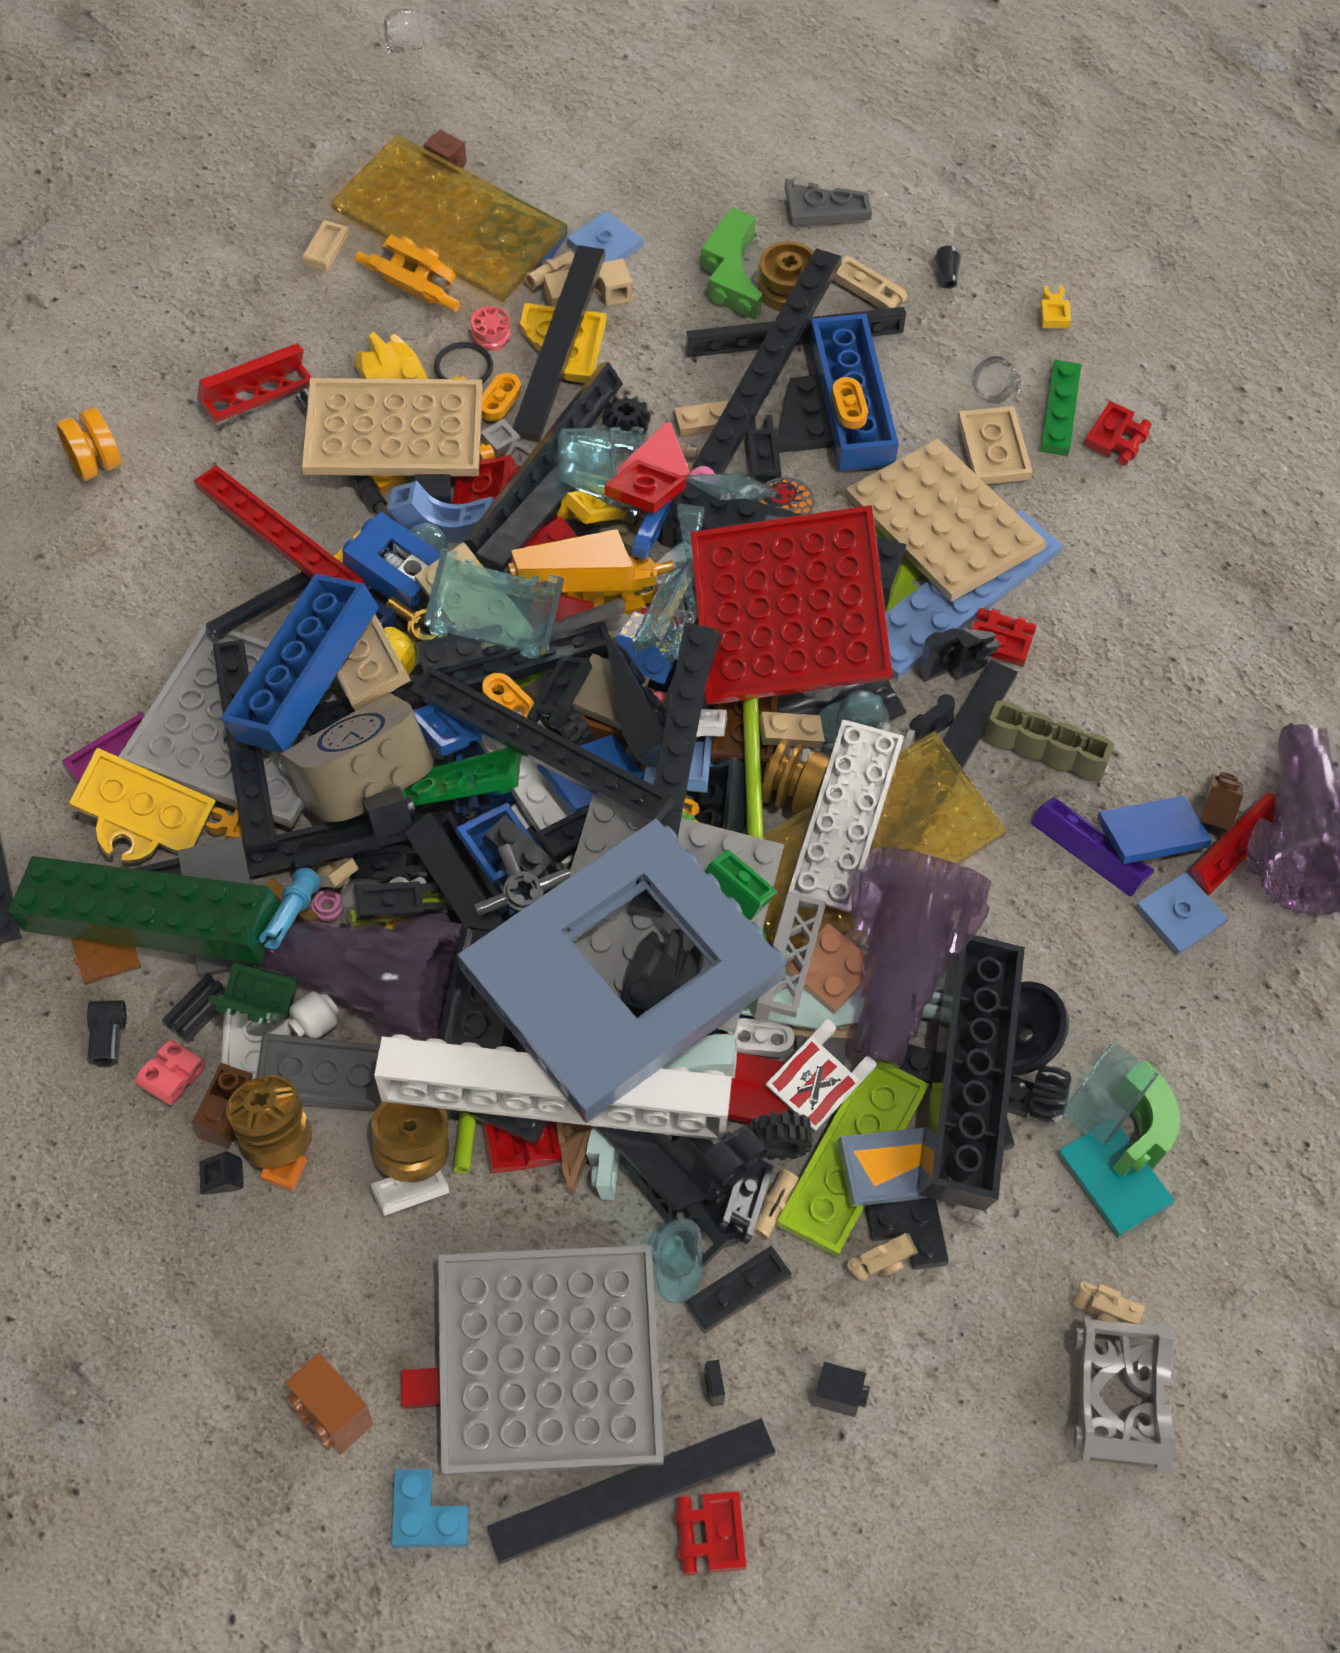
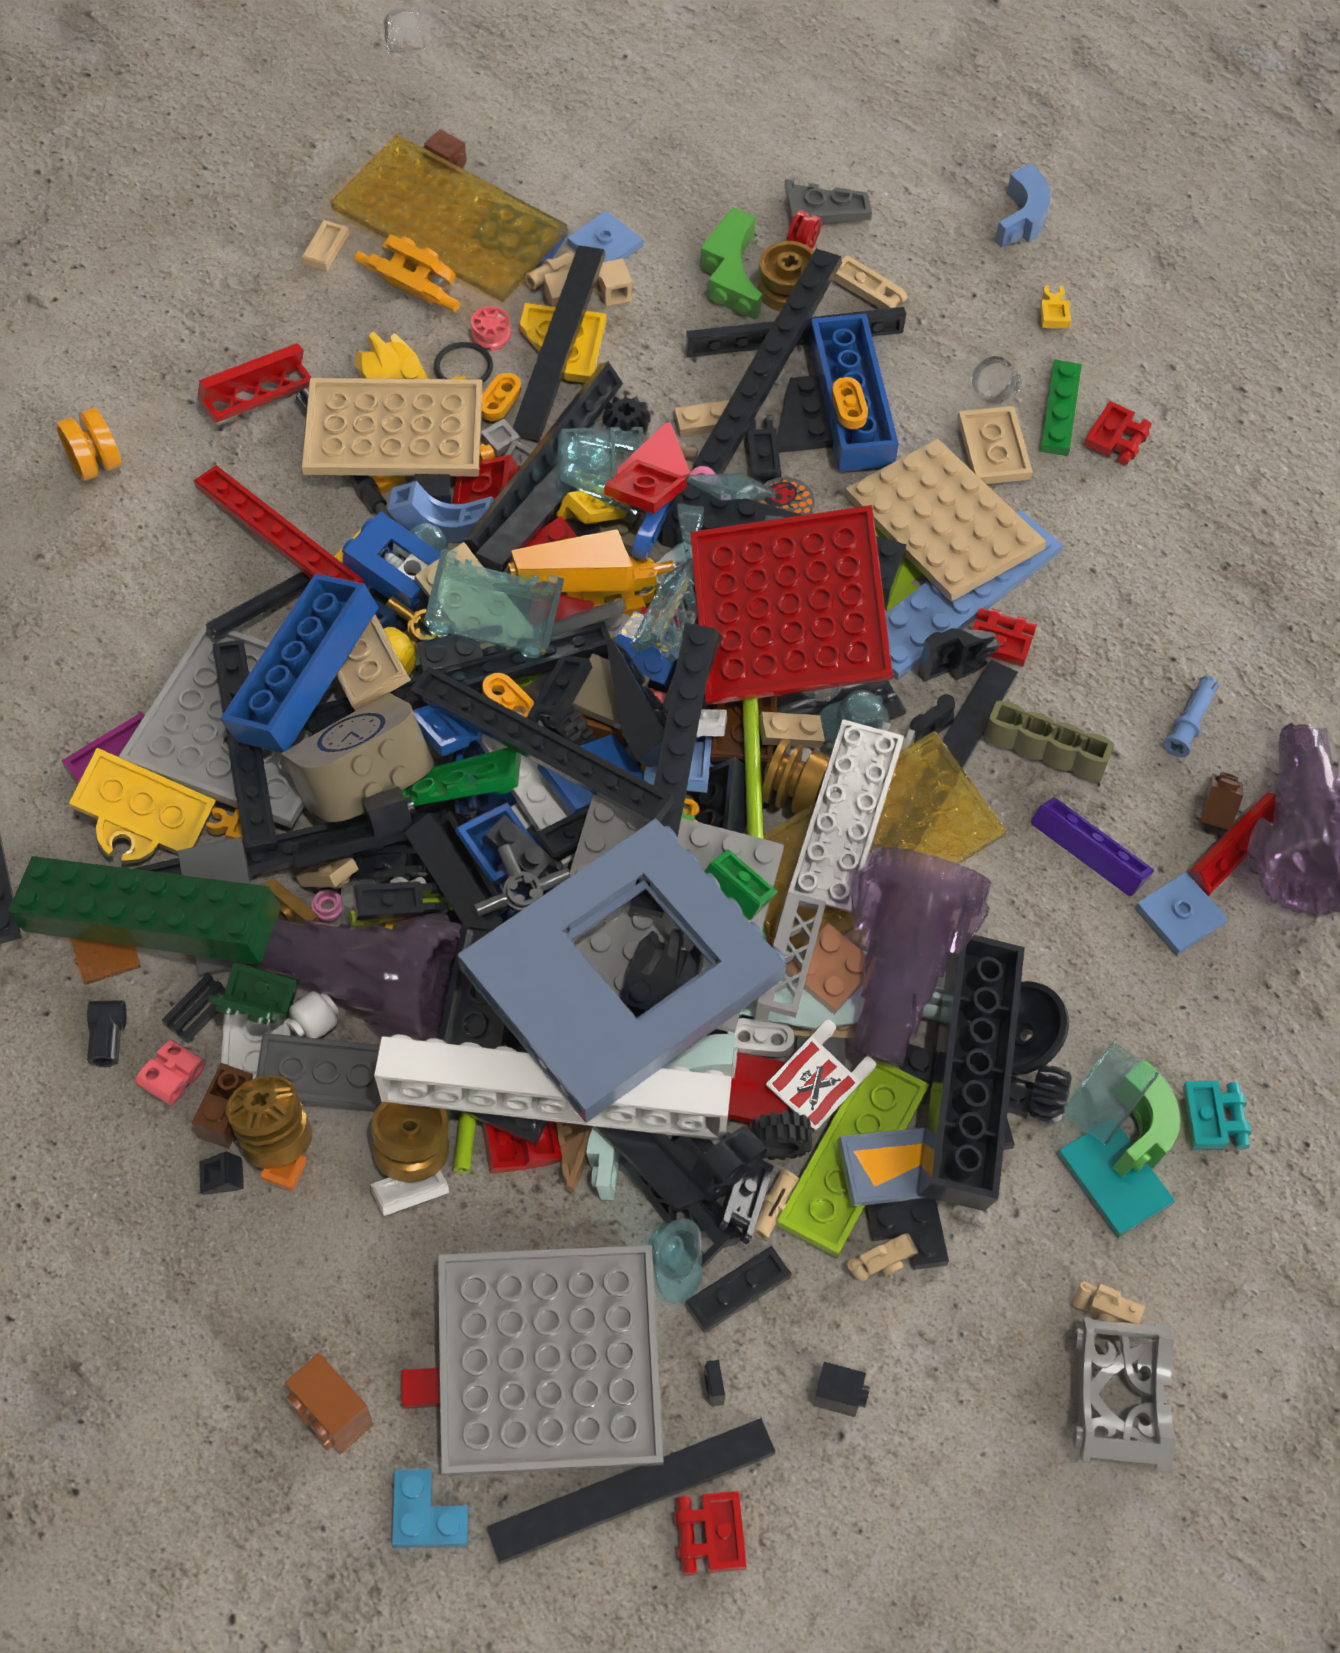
(294, 899): dark azure pin -> none
(804, 229): none -> red wheel
(947, 263): black cone -> none
(1033, 195): none -> medium blue arch
(1154, 829): blue tile -> none
(1188, 725): none -> medium blue pin
(1207, 1118): none -> teal plate

